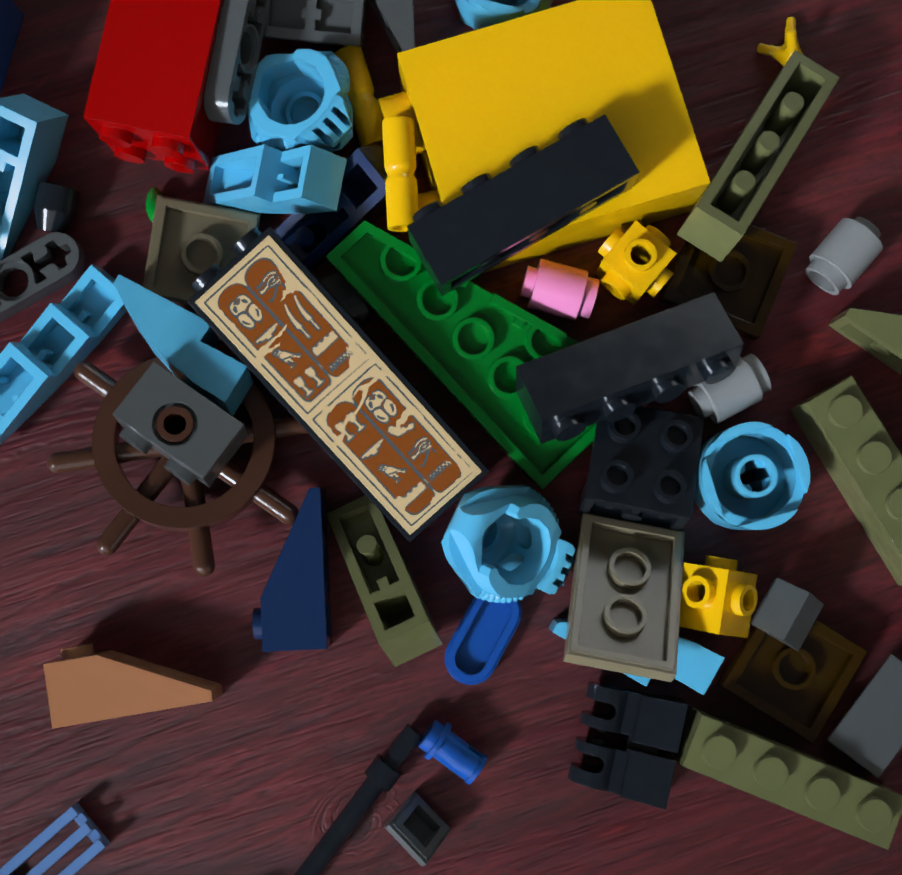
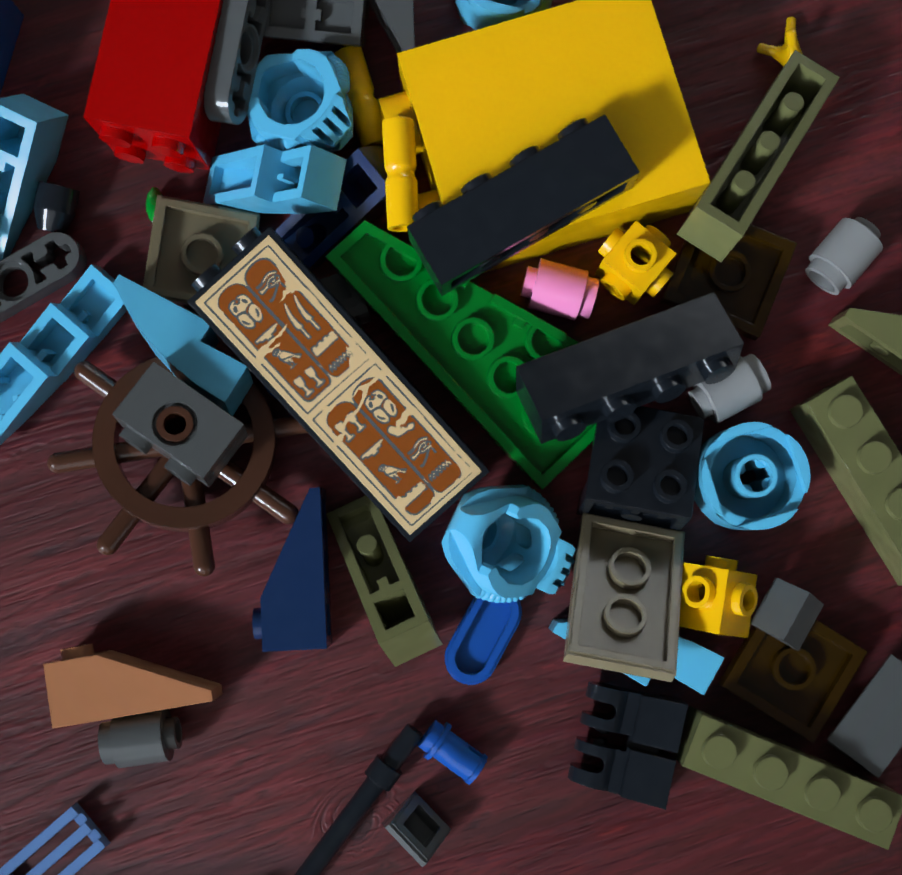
(139, 739): none -> dark grey brick

